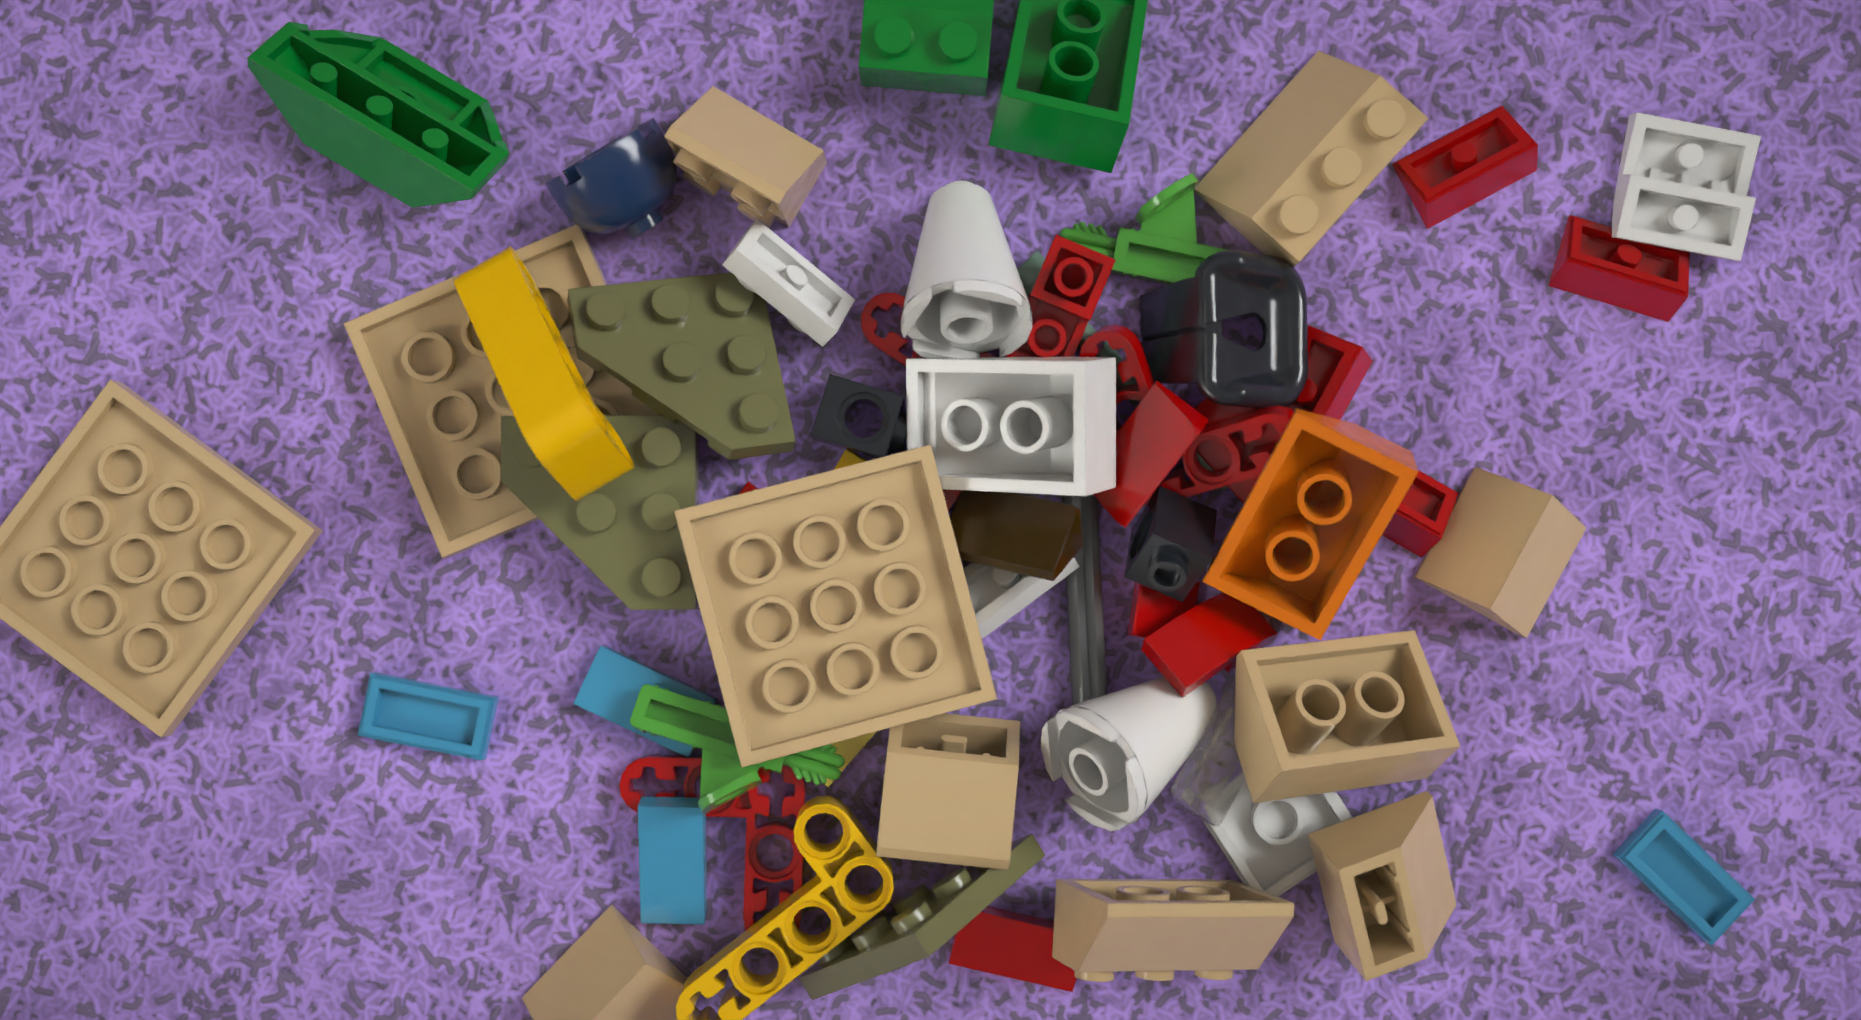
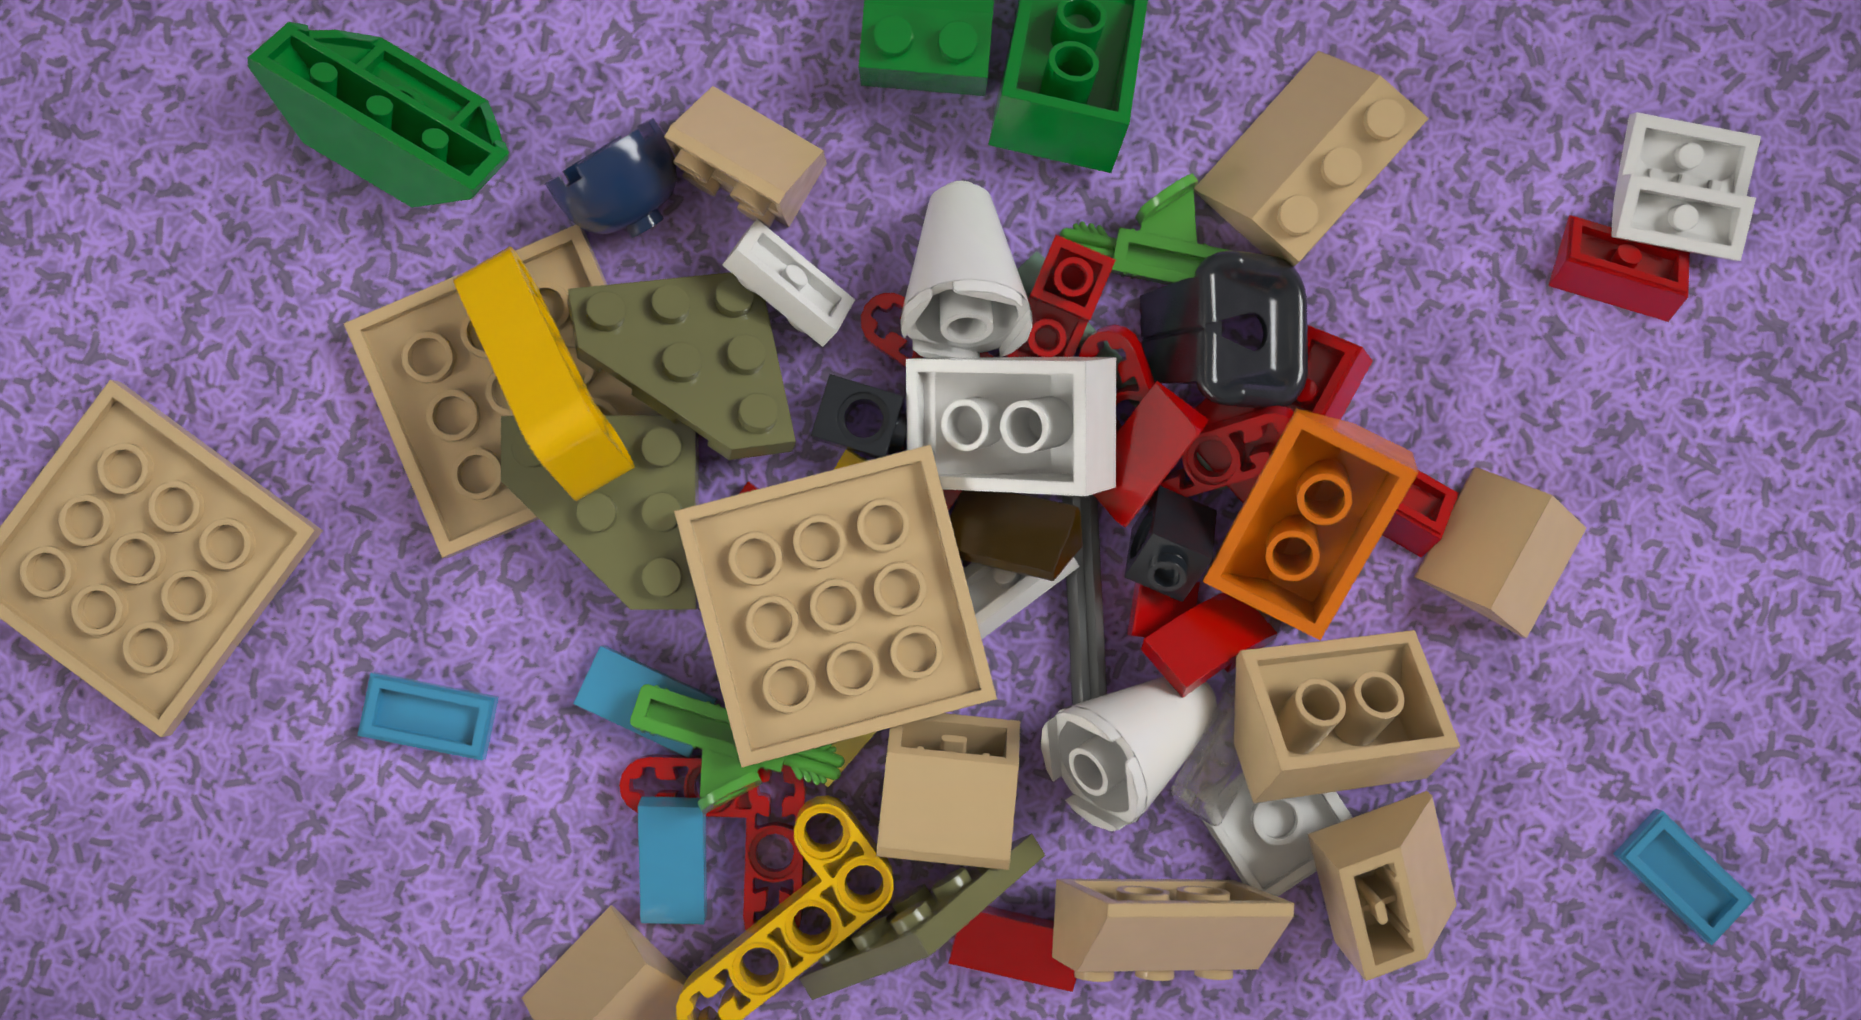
(1467, 165): red slope -> none

